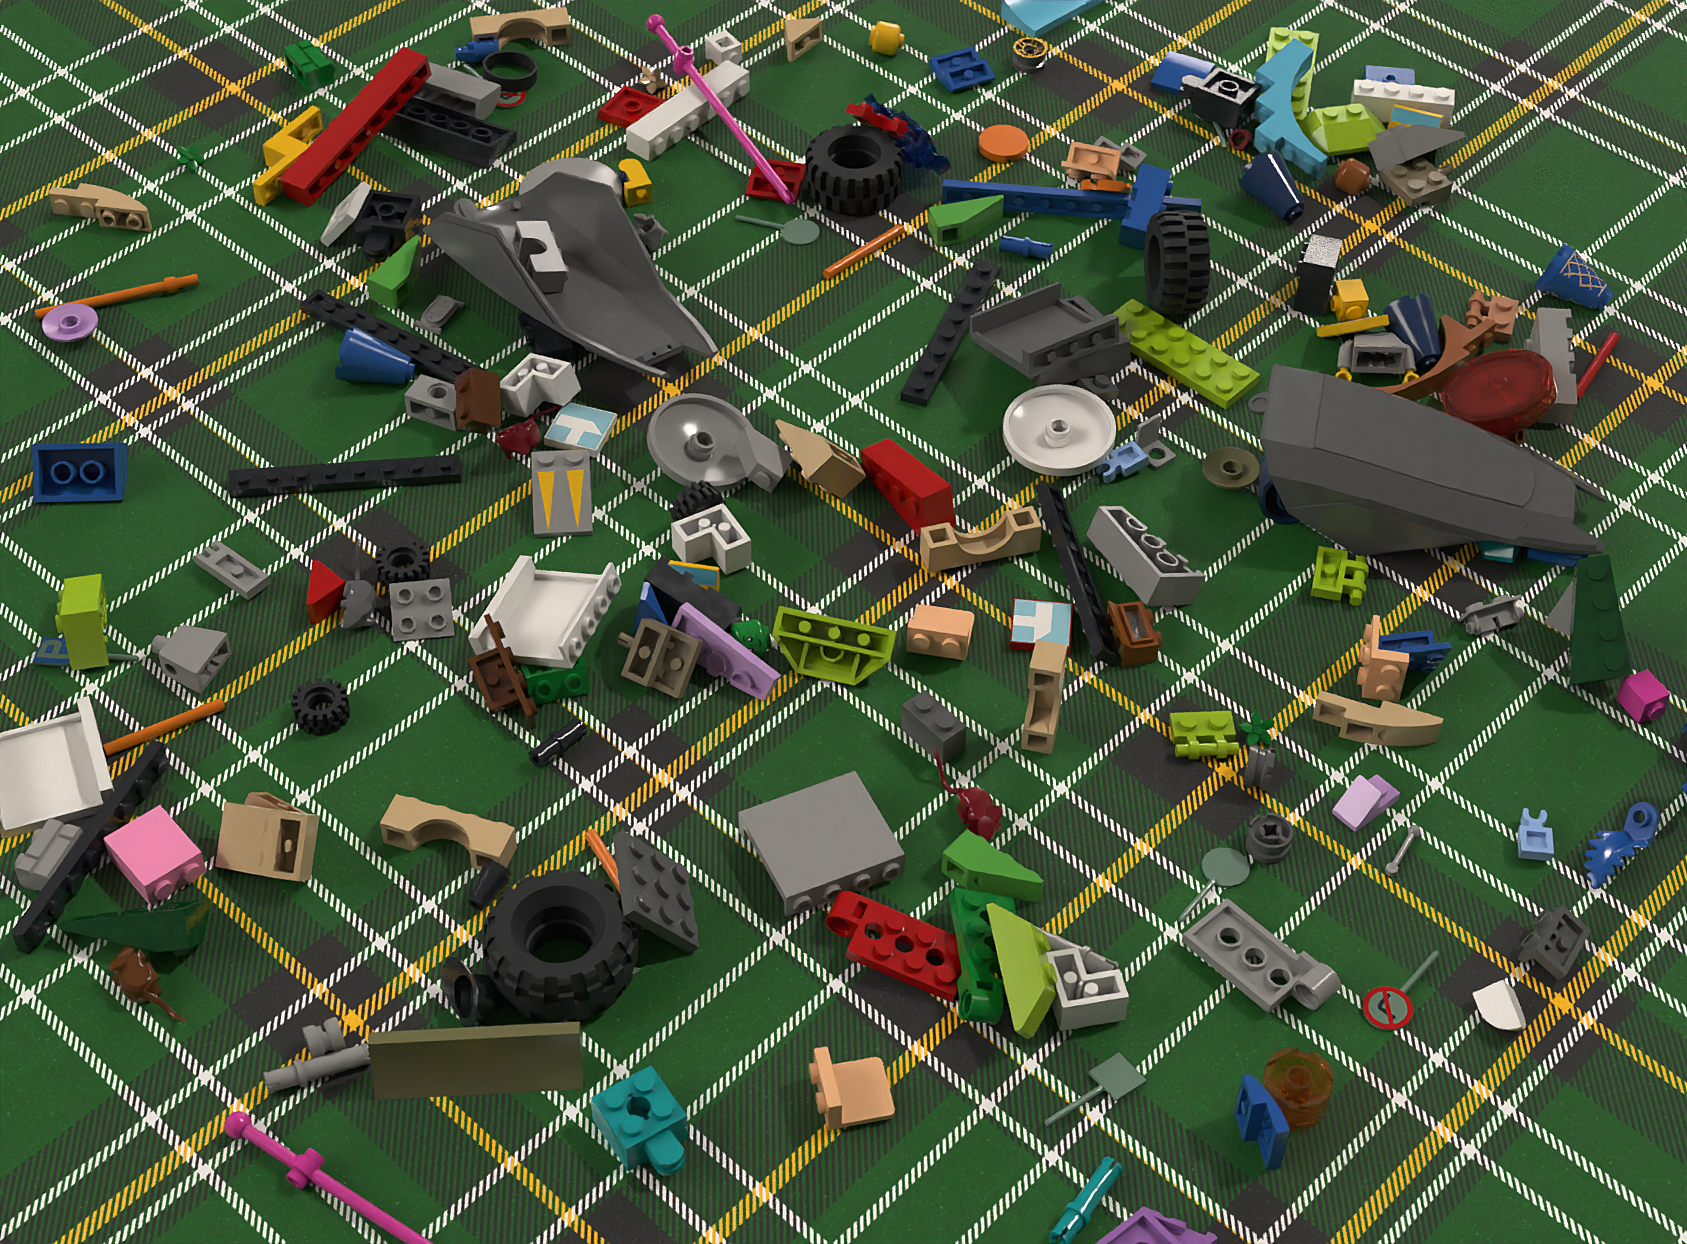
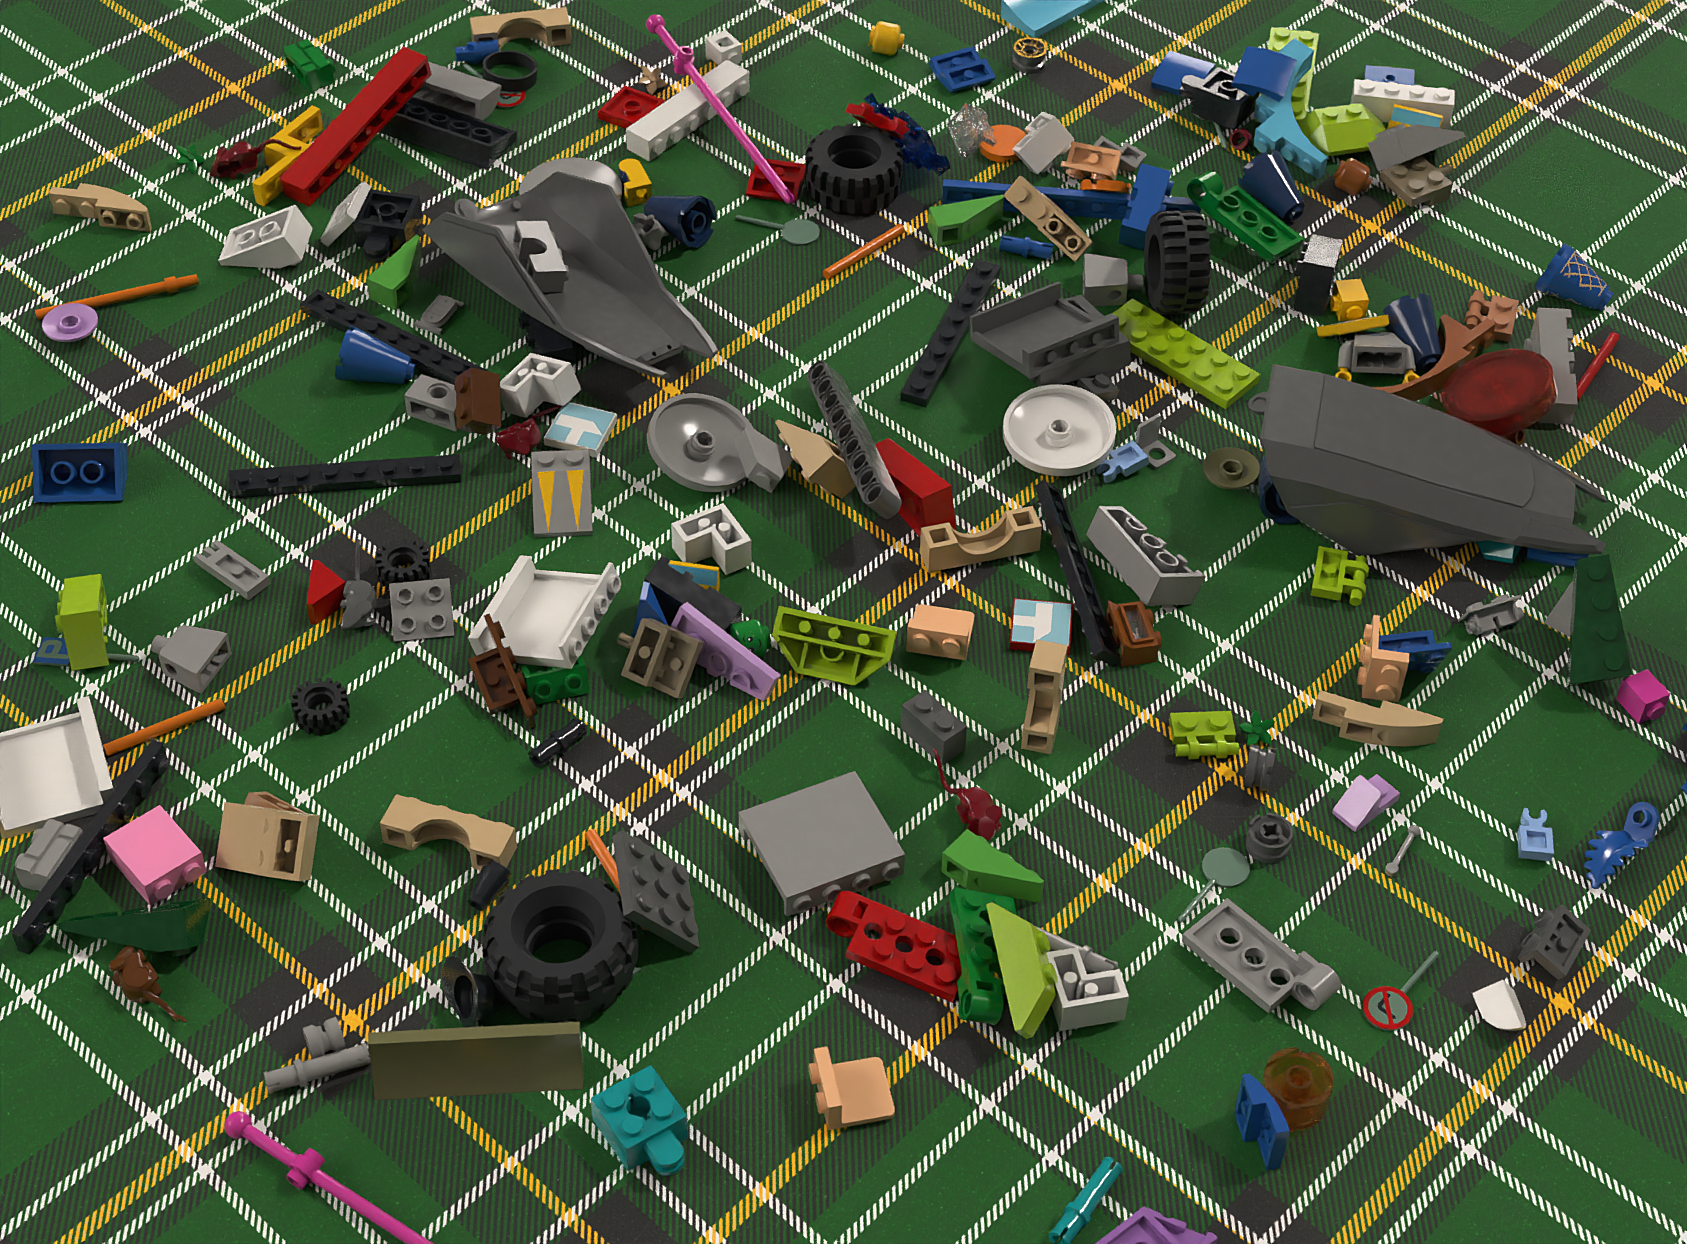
(240, 158): none -> dark red animal
(268, 241): none -> white slope
(683, 217): none -> dark blue cone
(695, 500): black tyre -> none
(801, 36): tan slope -> none
(854, 440): none -> dark grey beam
(970, 129): none -> clear bracket
(1043, 143): none -> white brick
(1048, 218): none -> tan slope
(1107, 280): none -> light grey torso
(1113, 1076): sand green piece -> none
(1243, 217): none -> green hinge
(1264, 72): none -> blue slope

